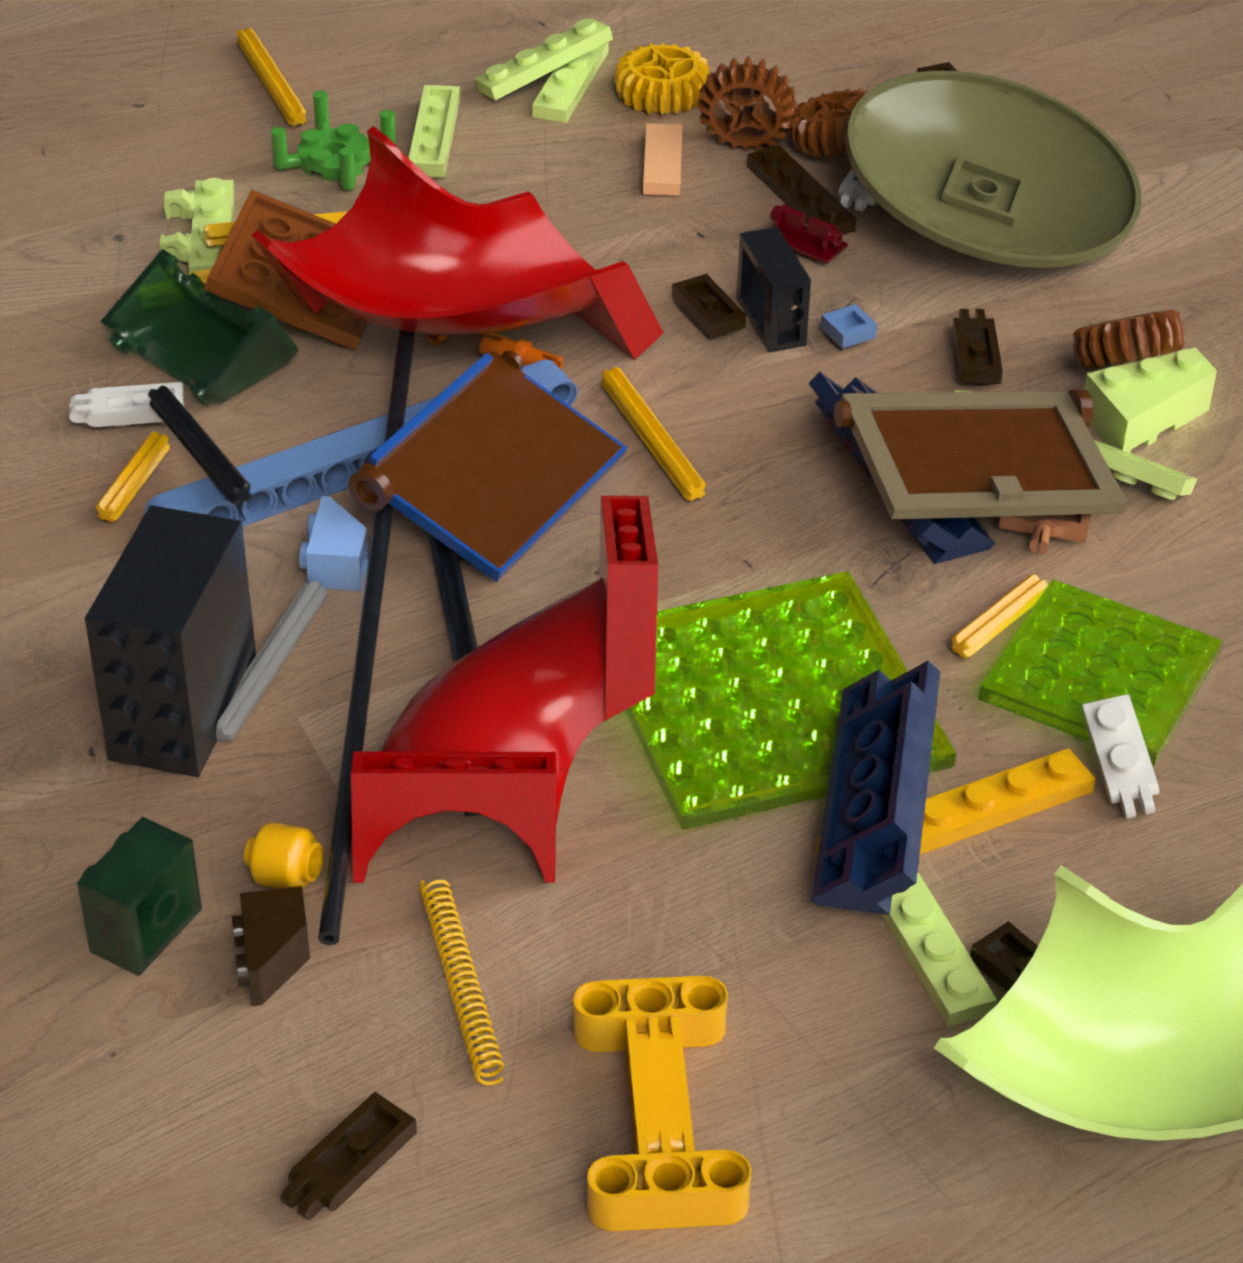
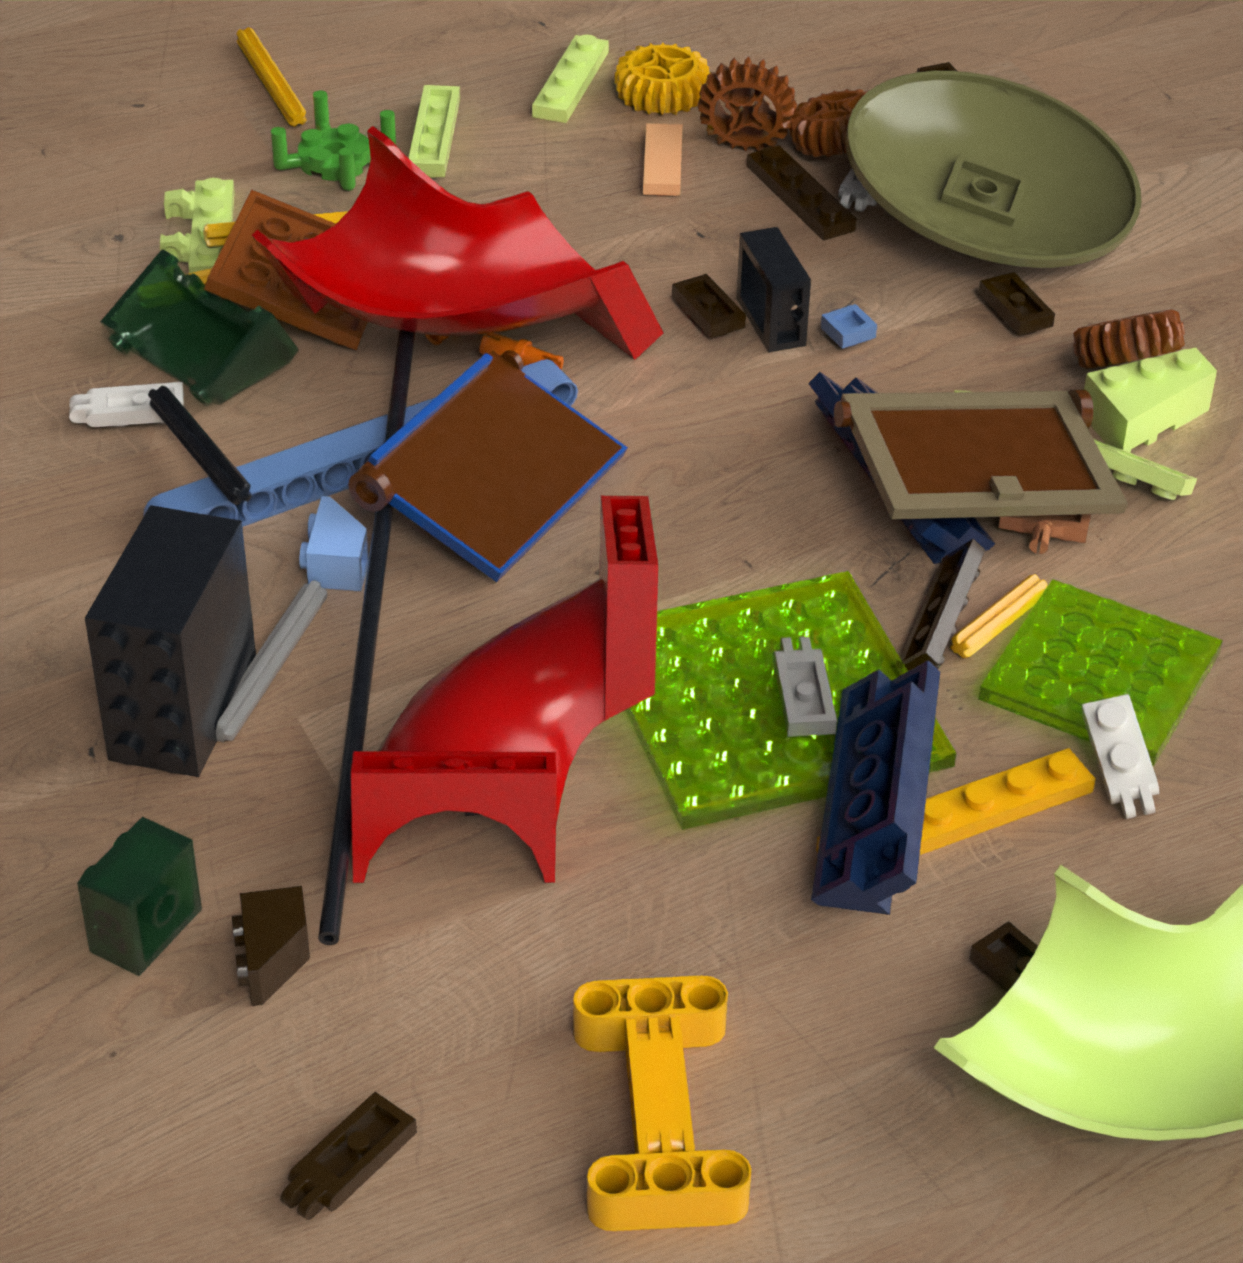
(132, 477): yellow axle -> none
(283, 856): yellow head -> none
(453, 599): black axle -> none
(469, 998): yellow piece -> none
(539, 61): yellowish green plate -> none
(653, 434): yellow axle -> none
(804, 689): none -> light grey hinge
(818, 240): dark red hinge -> none
(938, 956): yellowish green plate -> none
(942, 606): none -> dark brown plate
(977, 348): dark brown hinge -> none
(1016, 303): none -> dark brown plate

